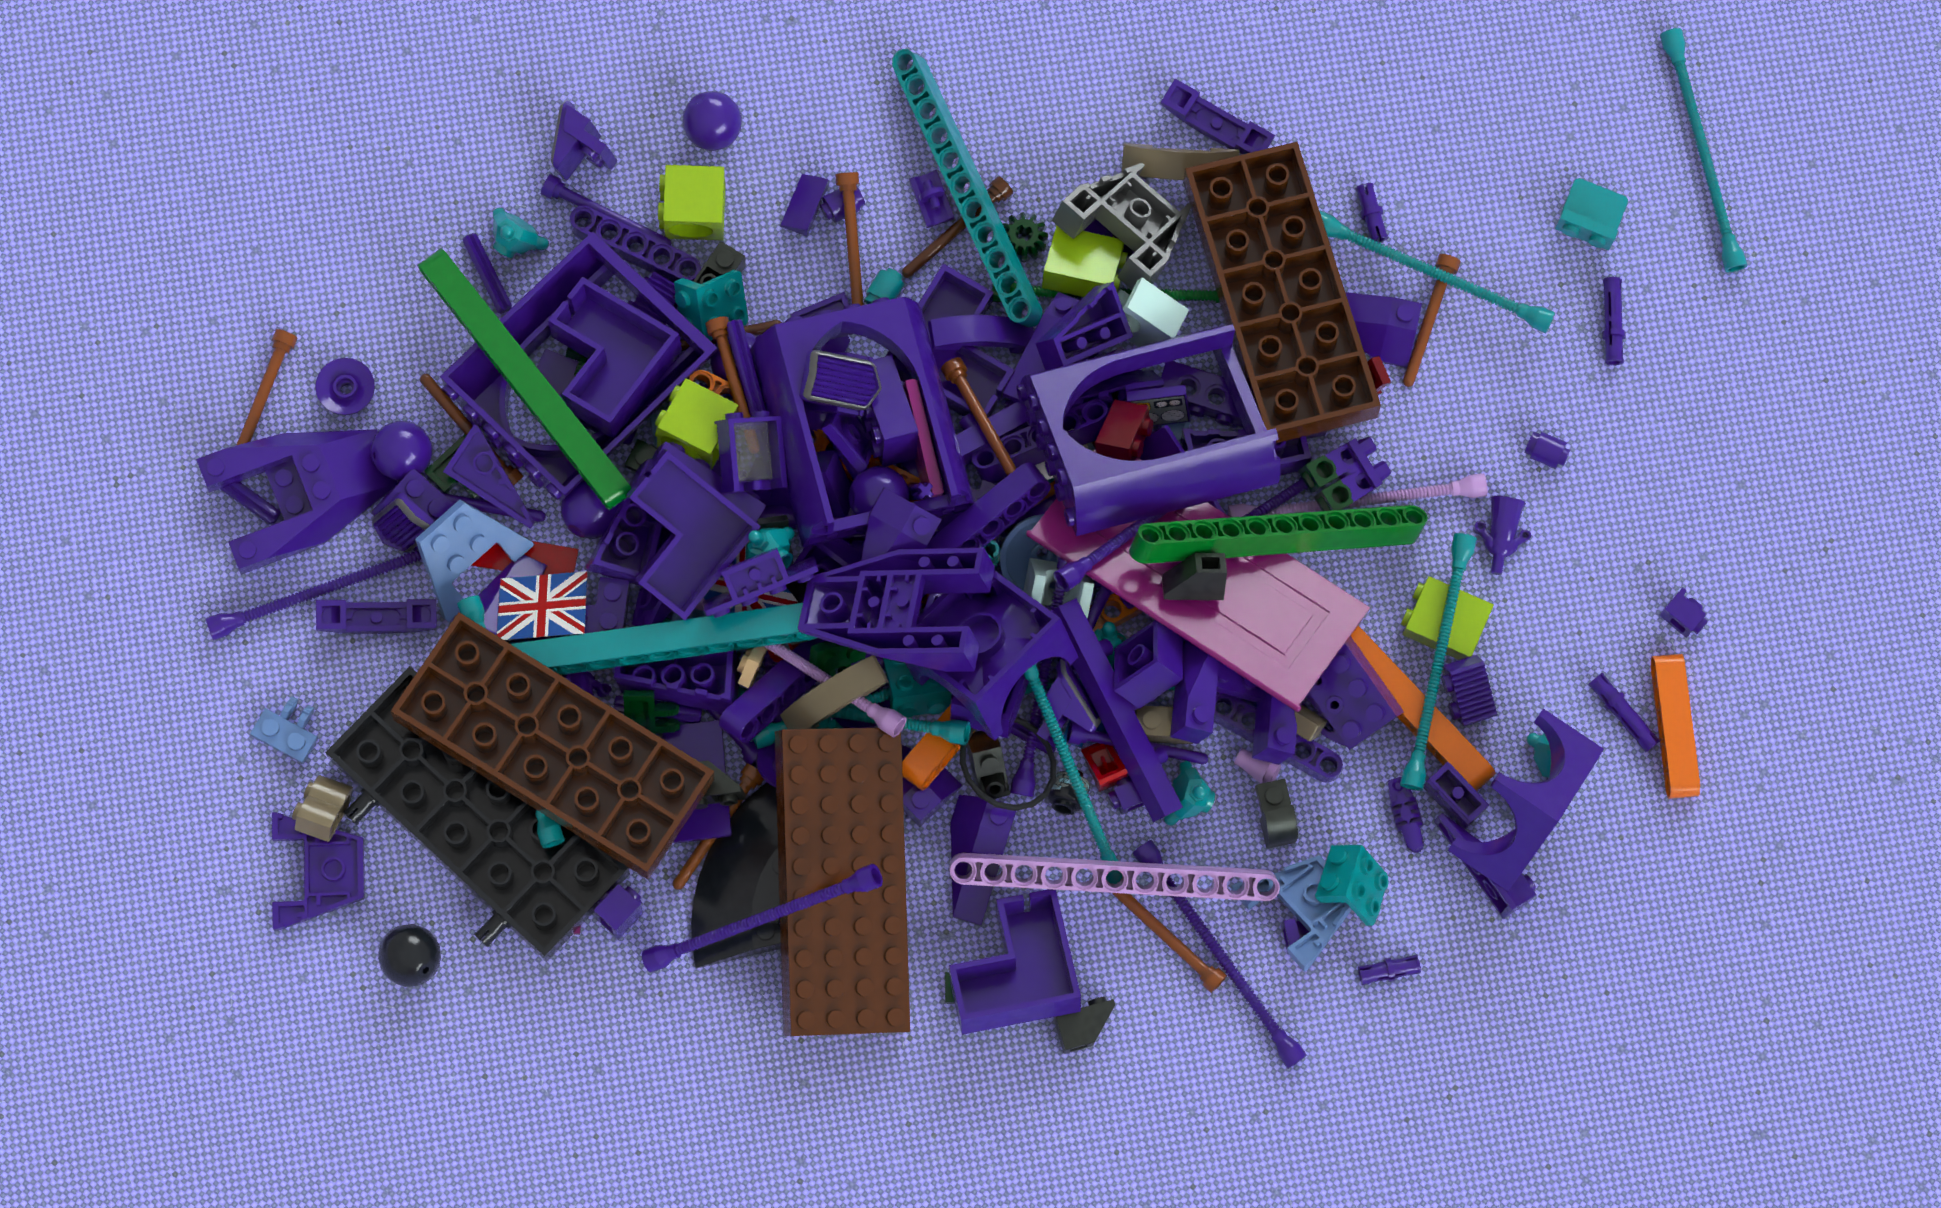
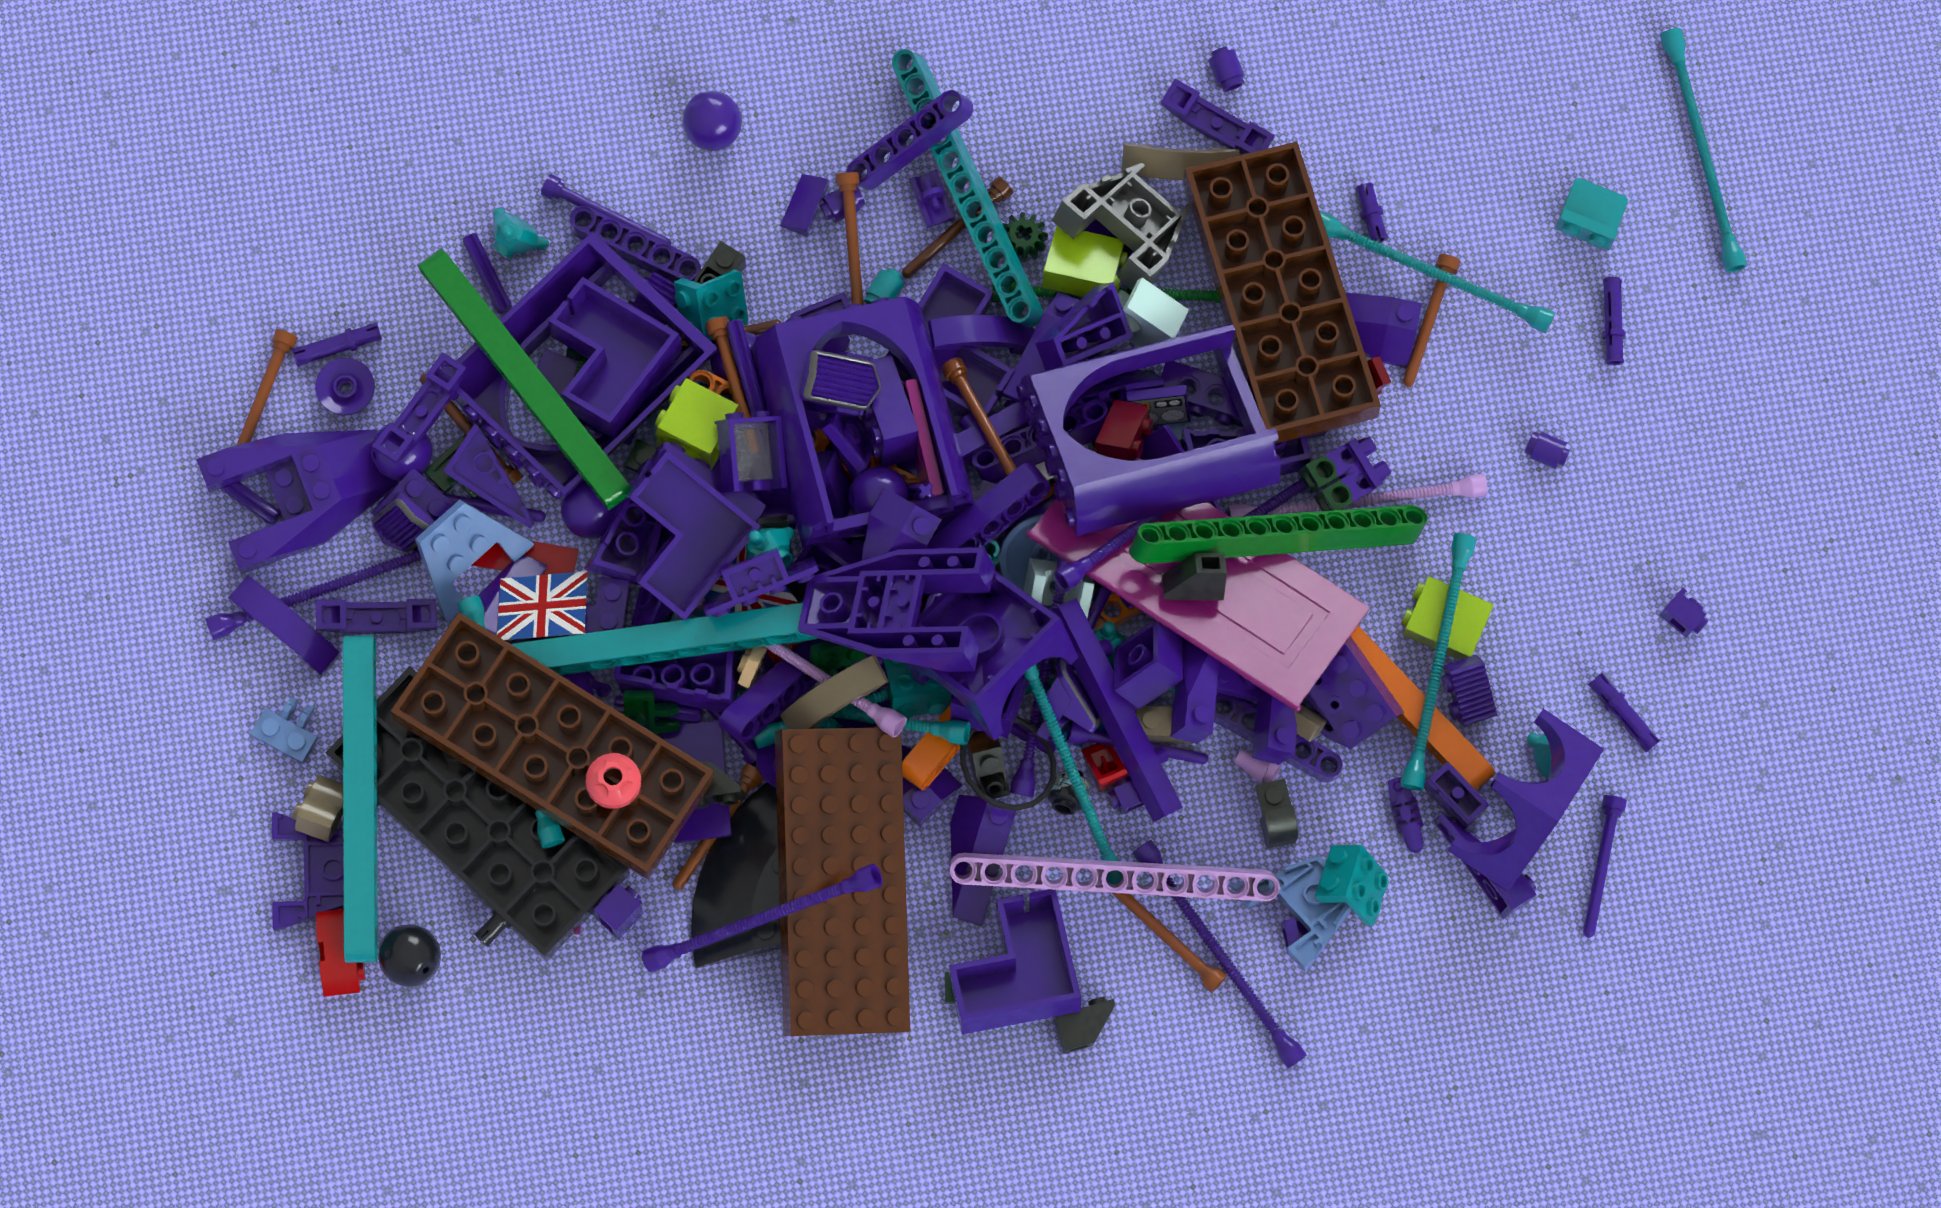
(284, 624): none -> dark purple slope
(336, 975): none -> red brick
(342, 342): none -> dark purple pin
(360, 799): none -> teal beam
(422, 410): none -> dark purple slope
(574, 140): dark purple piece -> none
(613, 795): none -> coral piece
(692, 202): lime brick -> none
(923, 139): none -> dark purple beam
(1192, 792): teal rock -> none
(1226, 69): none -> dark purple brick
(1389, 969): dark purple pin -> none
(1503, 527): dark purple piece -> none
(1613, 807): none -> dark purple piece
(1675, 726): orange beam -> none

